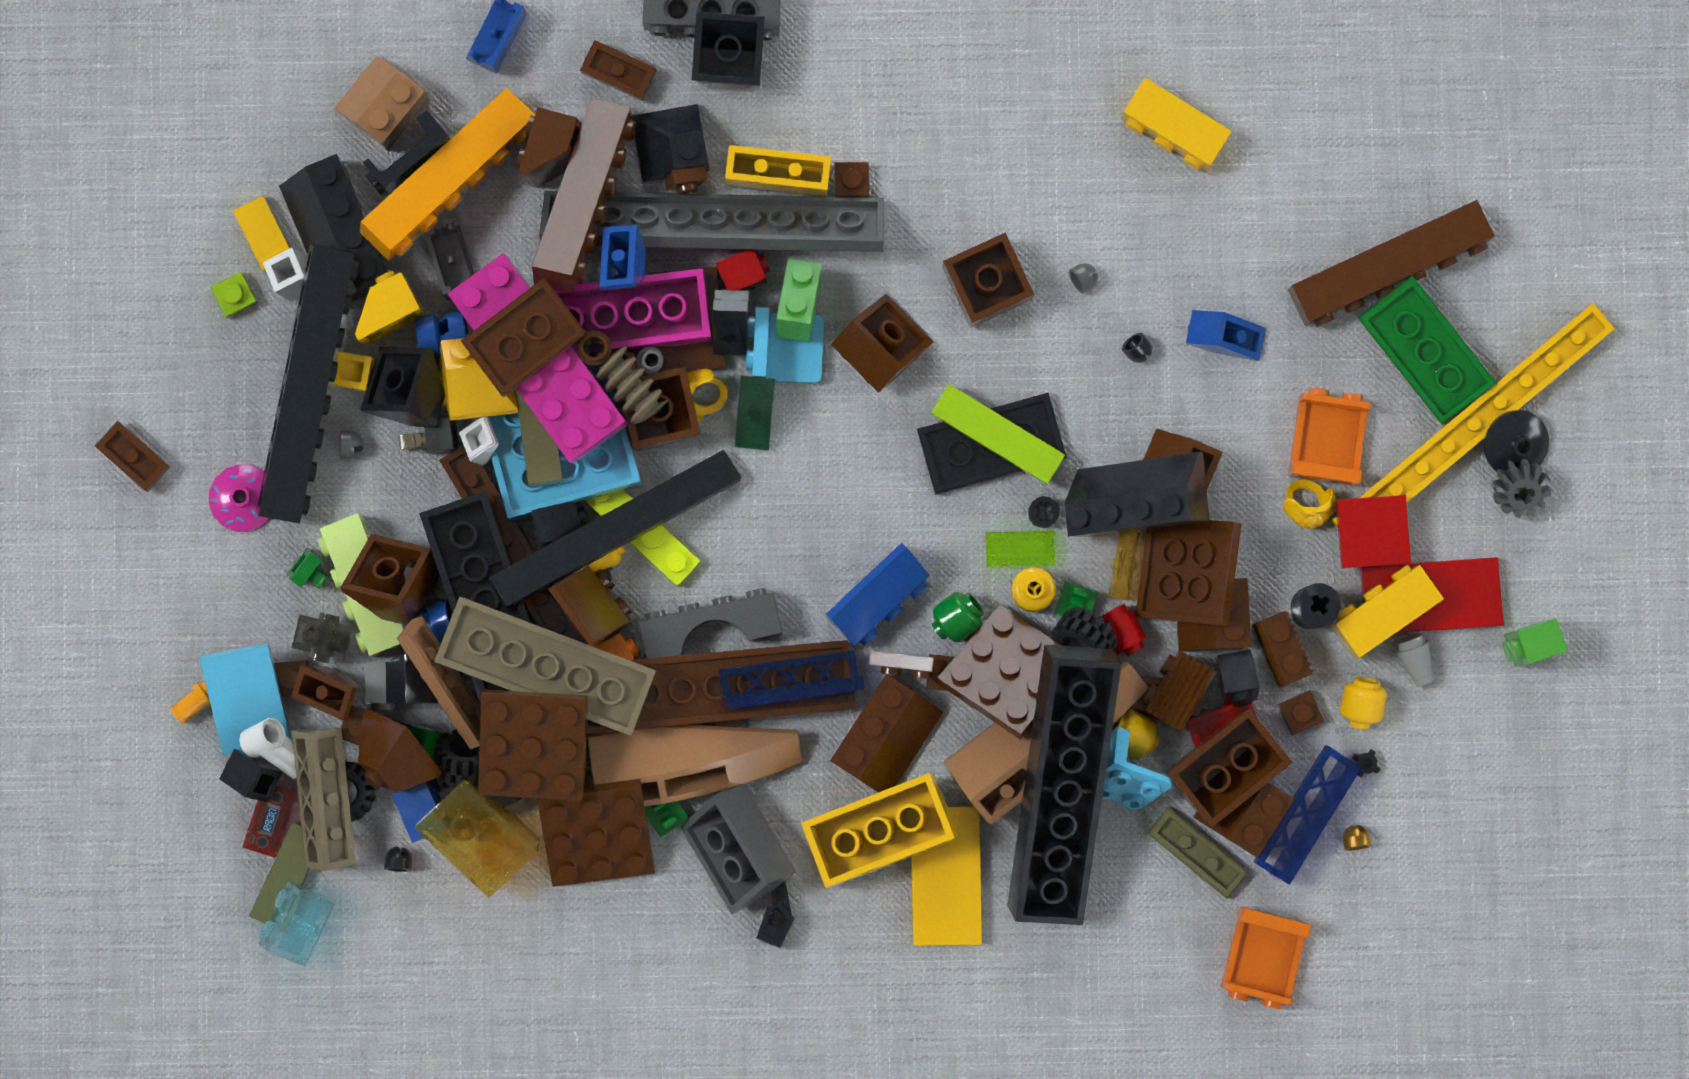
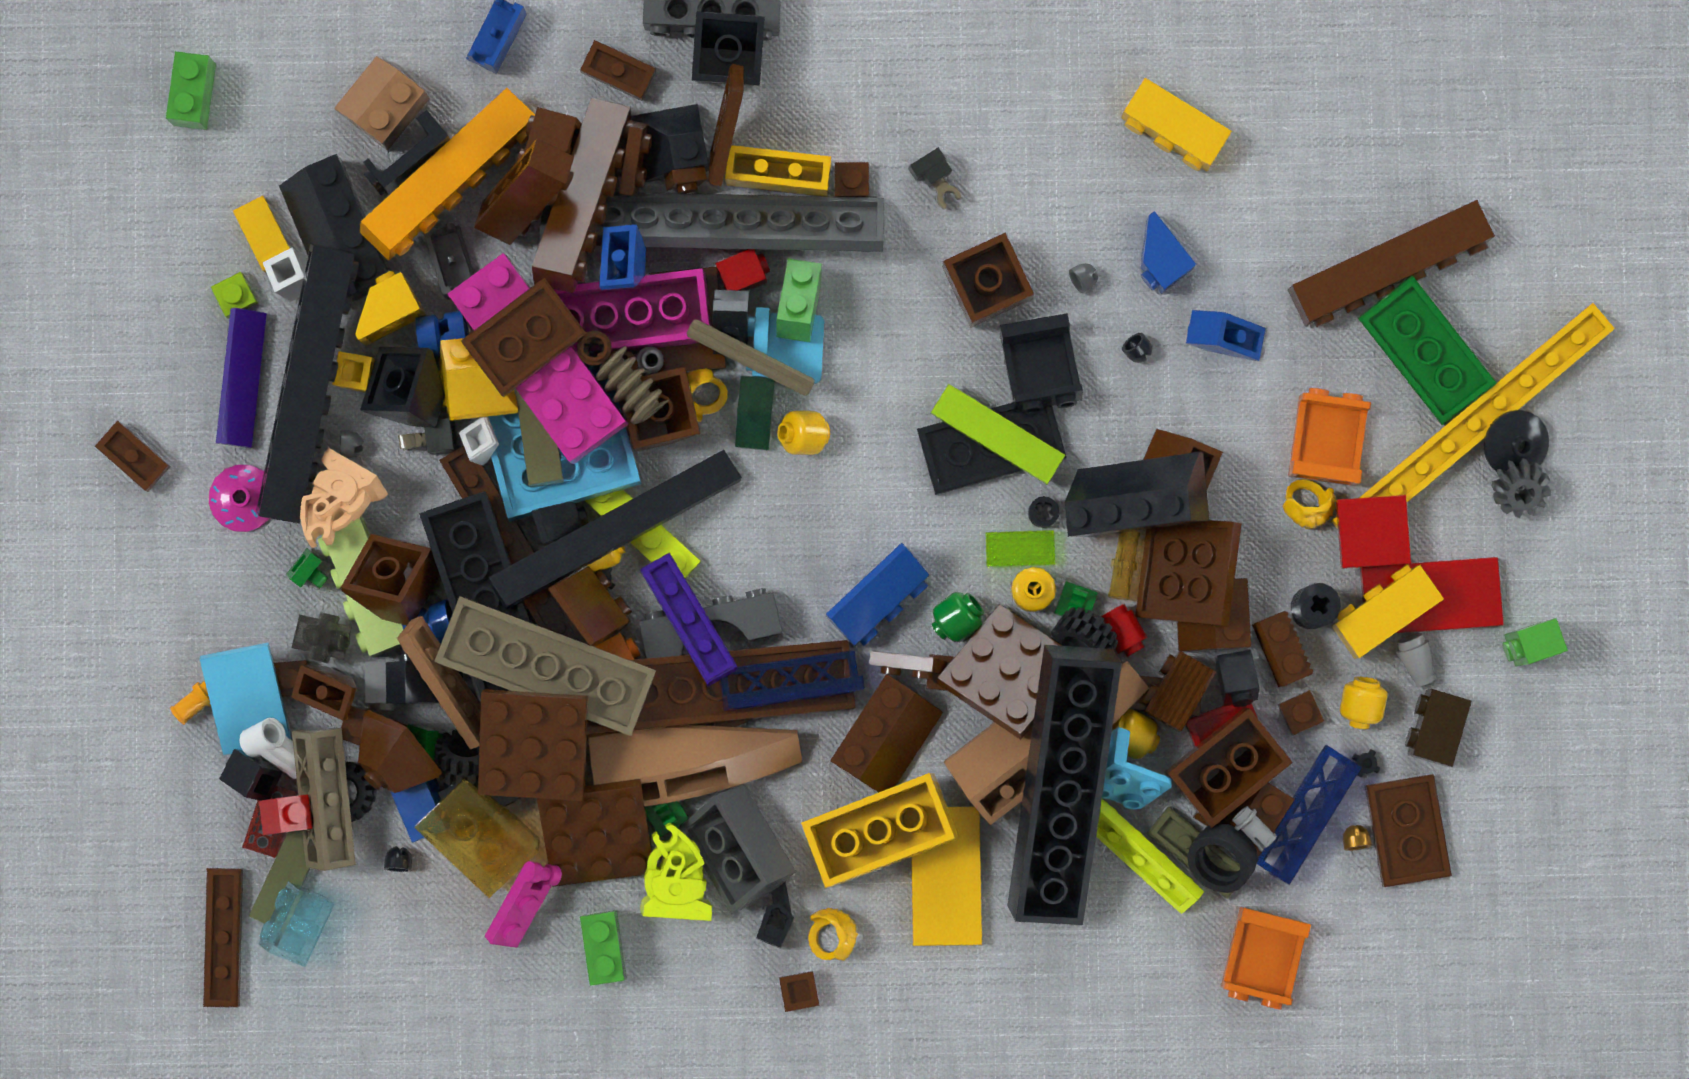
(191, 90): none -> bright green brick
(223, 937): none -> reddish brown tile
(241, 378): none -> dark purple tile
(285, 814): none -> red brick
(338, 497): none -> light nougat piece
(522, 903): none -> dark pink plate
(525, 192): none -> reddish brown brick
(603, 947): none -> bright green brick
(633, 173): none -> reddish brown plate
(678, 883): none -> neon yellow piece
(688, 619): none -> dark purple tile
(726, 124): none -> reddish brown tile
(750, 357): none -> dark tan axle
(799, 991): none -> reddish brown plate
(803, 432): none -> yellow head
(845, 930): none -> yellow piece
(881, 342): reddish brown slope -> none
(933, 170): none -> pearl dark grey piece
(1041, 363): none -> black panel
(1146, 859): none -> neon yellow plate
(1163, 257): none -> blue slope
(1207, 872): none -> black tyre
(1254, 828): none -> light grey pin
(1408, 830): none -> reddish brown tile
(1438, 727): none -> dark brown brick

